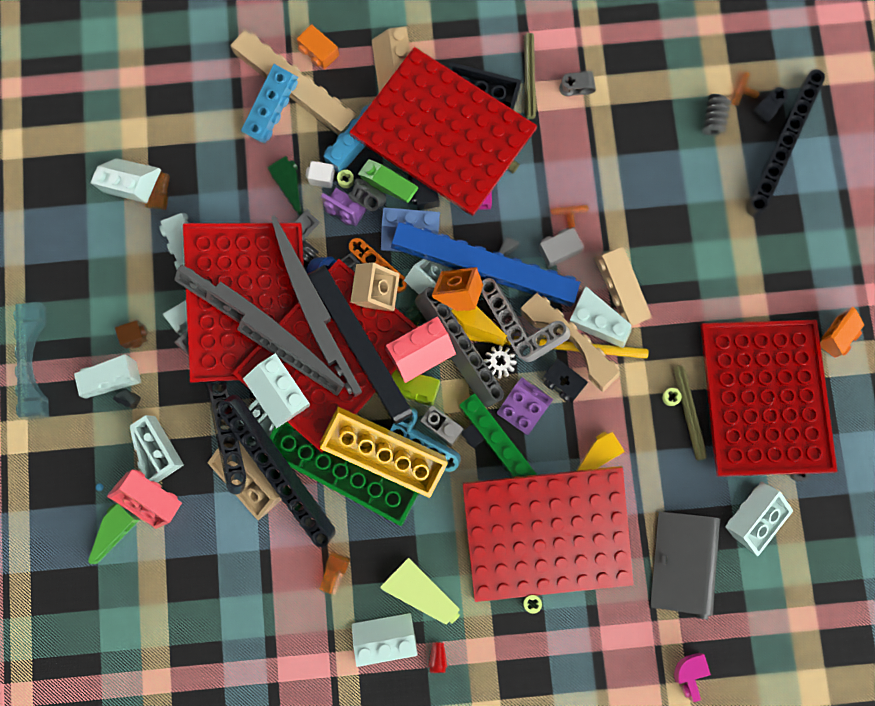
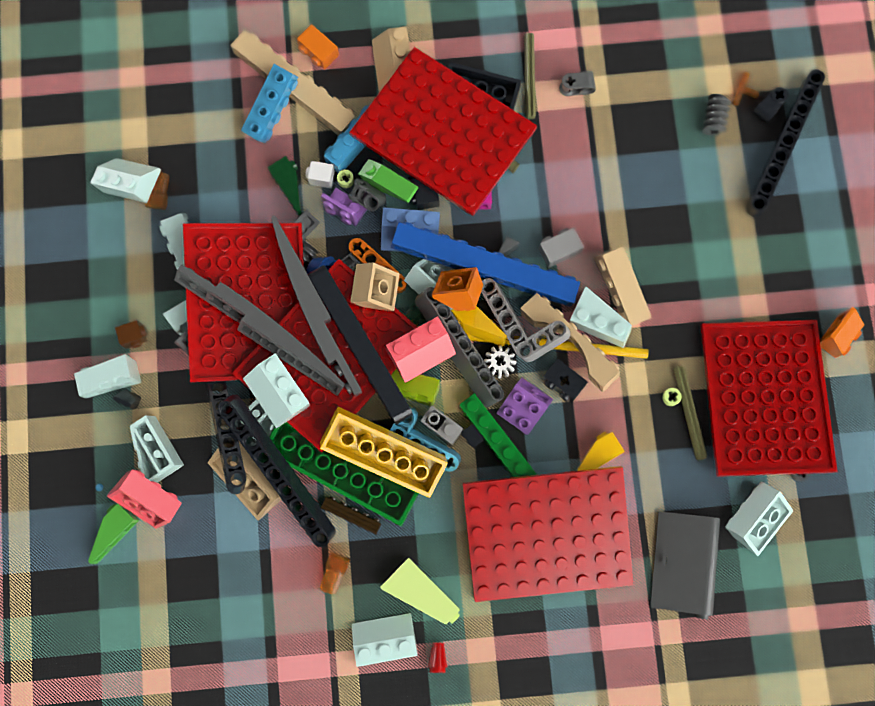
(30, 322): clear light blue arch -> none
(351, 515): none -> dark brown piece
(532, 610): yellowish green bush -> none
(570, 211): clear orange piece -> none
(687, 671): dark pink brick -> none

